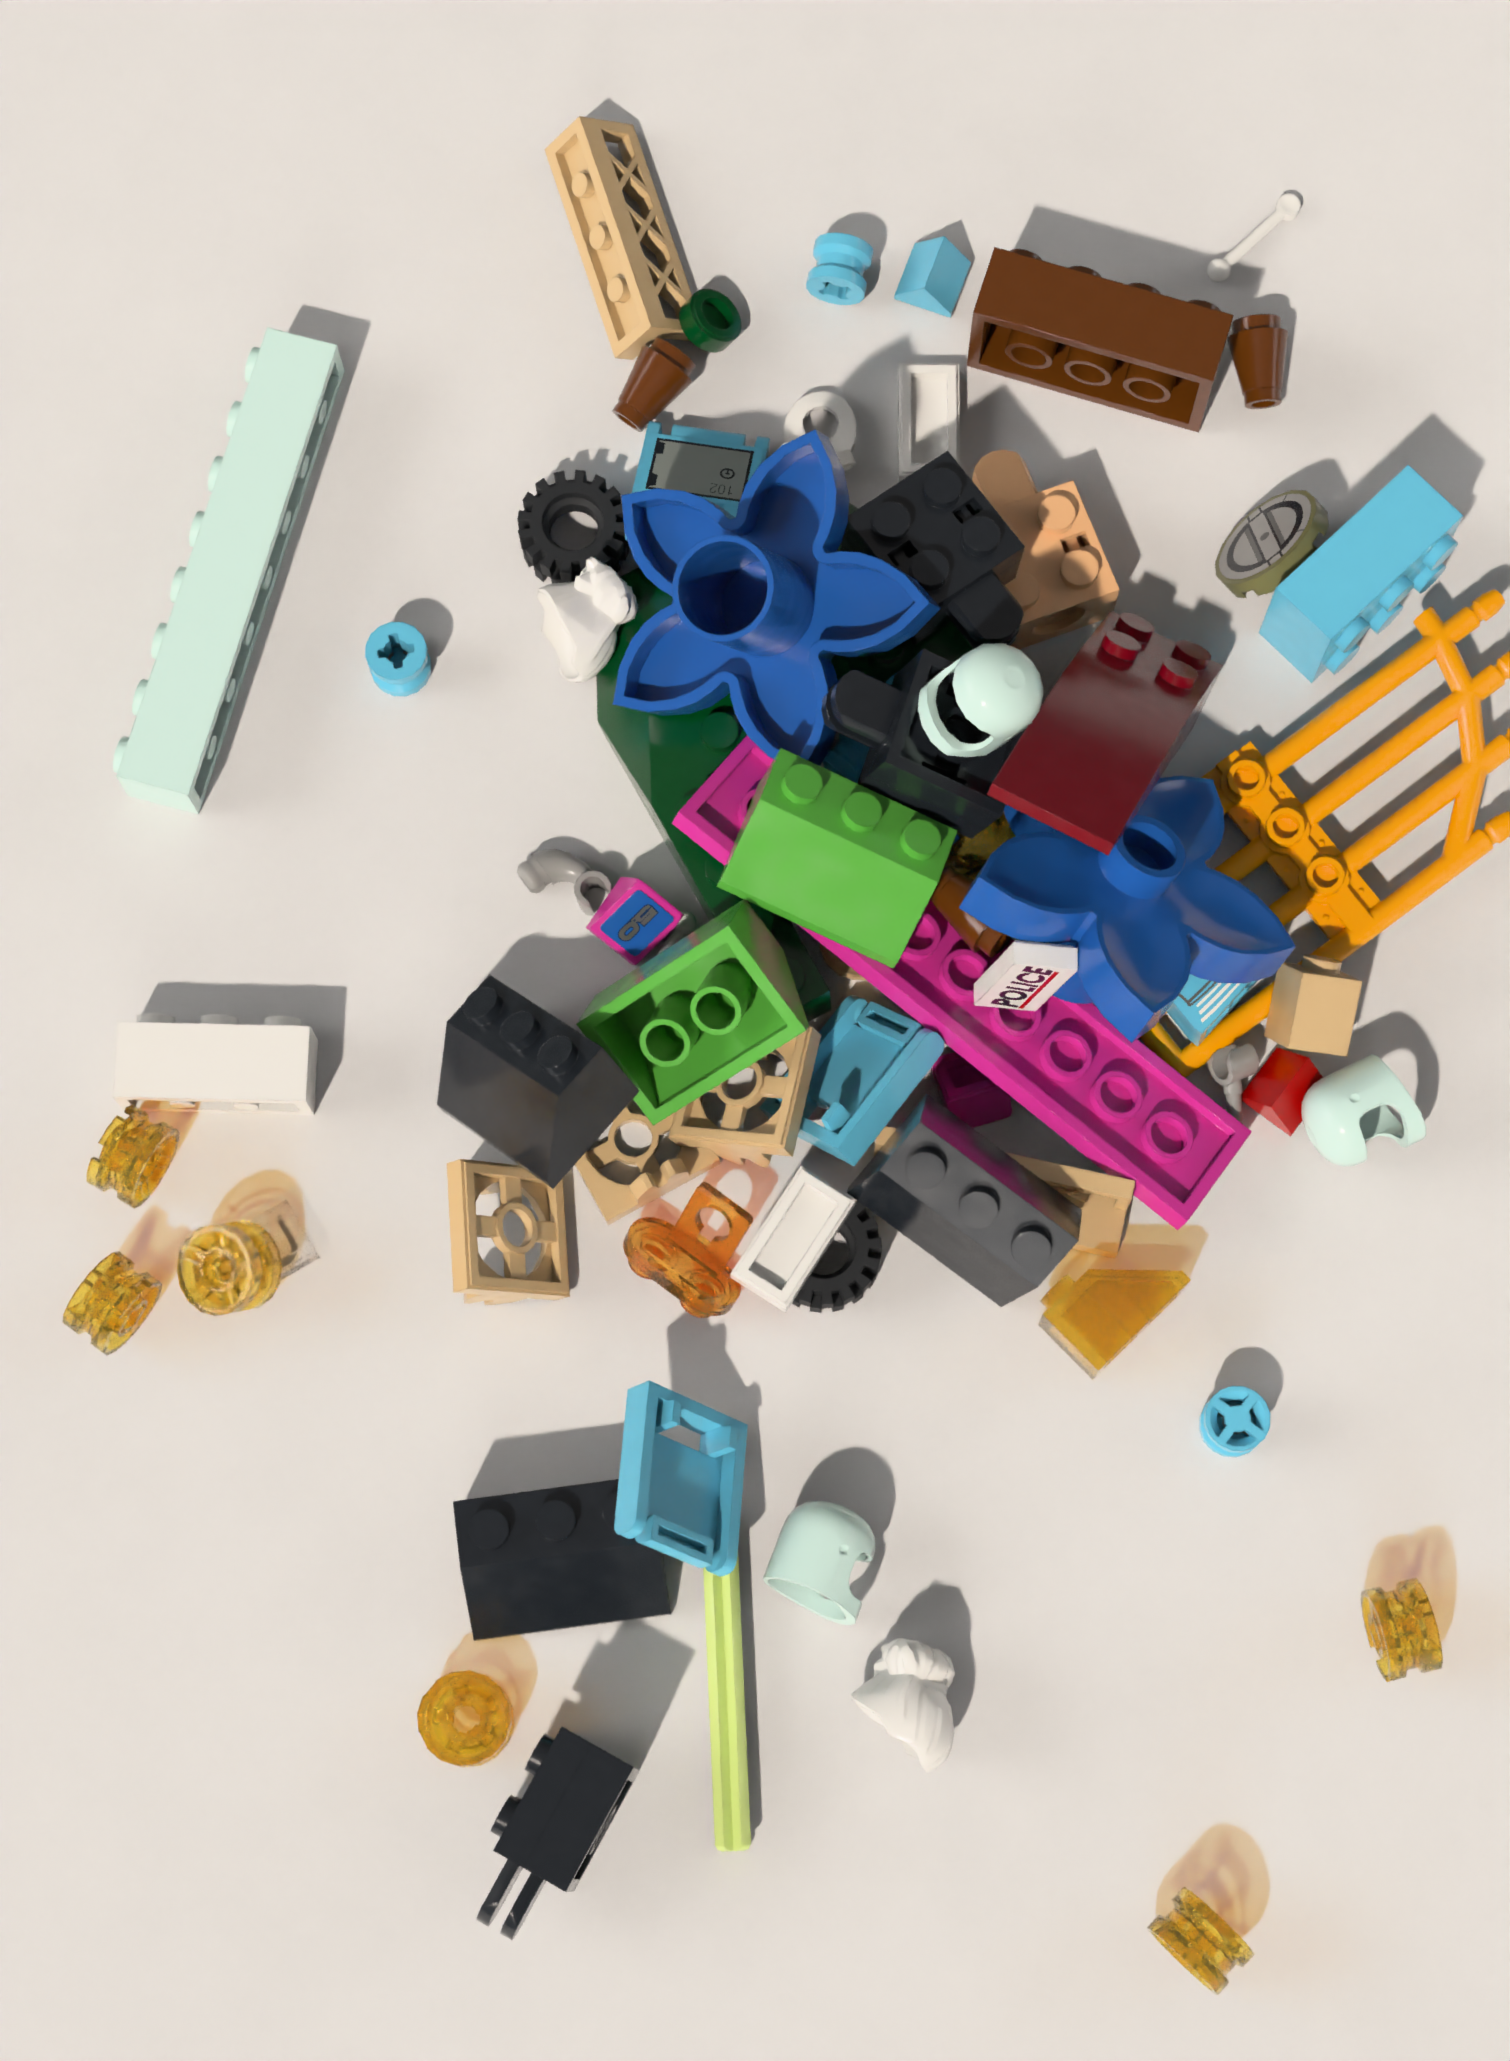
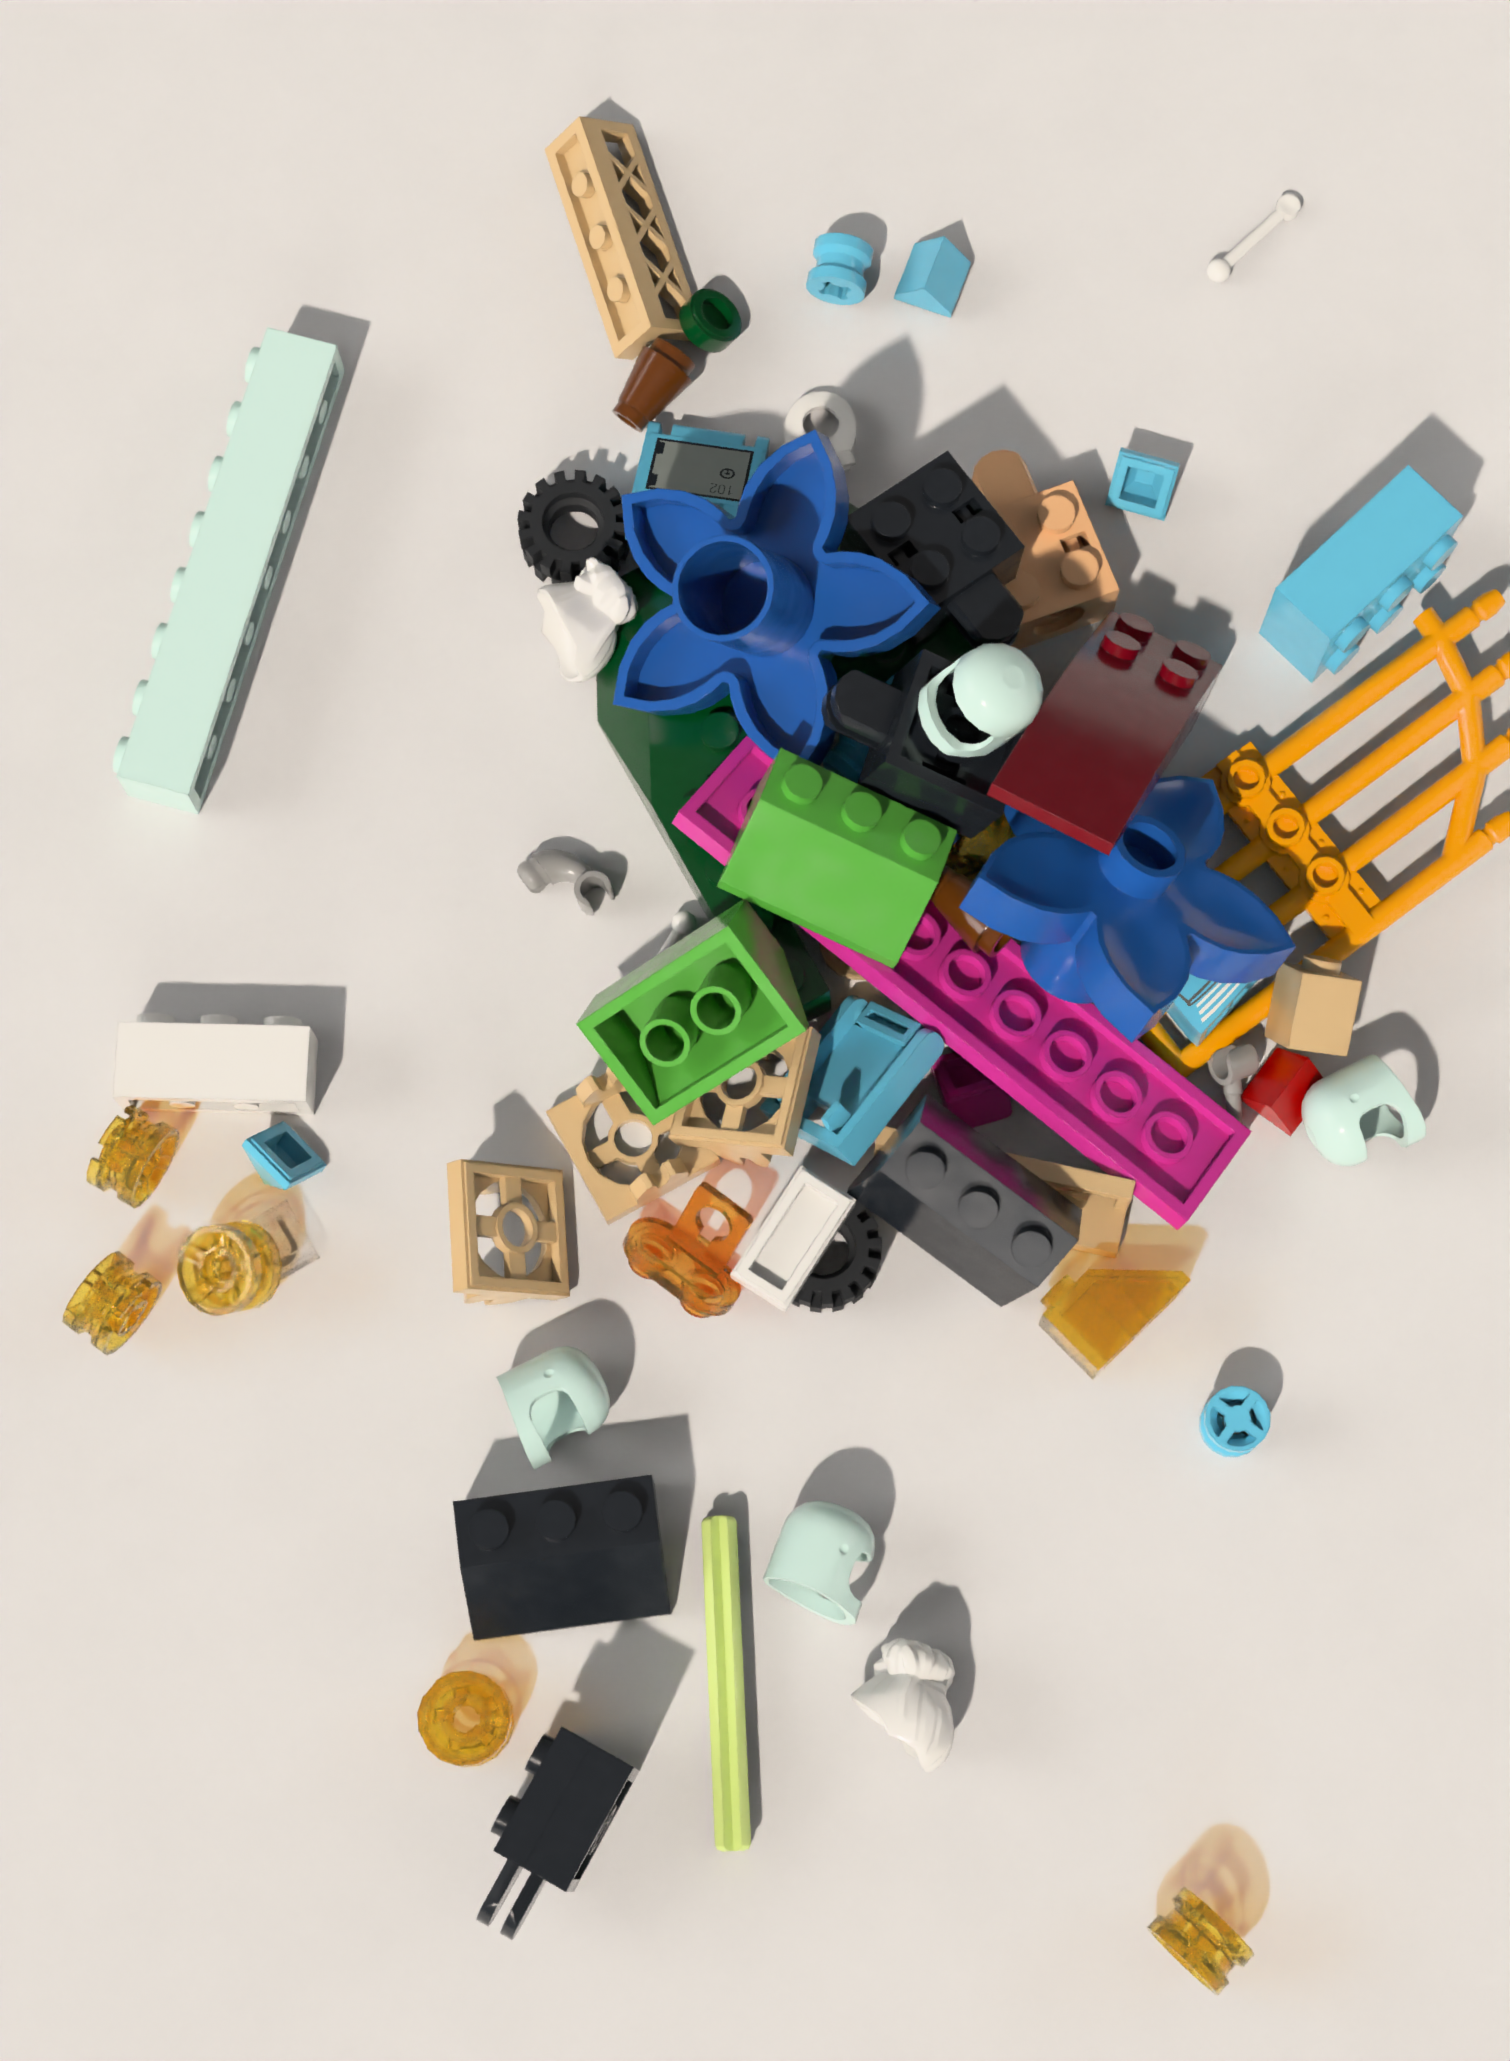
(282, 1156): none -> medium azure slope
(403, 672): medium azure wheel -> none
(528, 1081): black slope -> none
(554, 1398): none -> light aqua helmet
(633, 919): slope -> none
(676, 1495): medium azure container -> none
(927, 414): white tile -> none
(1026, 975): white tile -> none
(1097, 338): reddish brown brick -> none
(1142, 483): none -> medium azure slope
(1259, 358): reddish brown cone -> none
(1271, 543): tile -> none
(1401, 1629): clear yellow wheel -> none

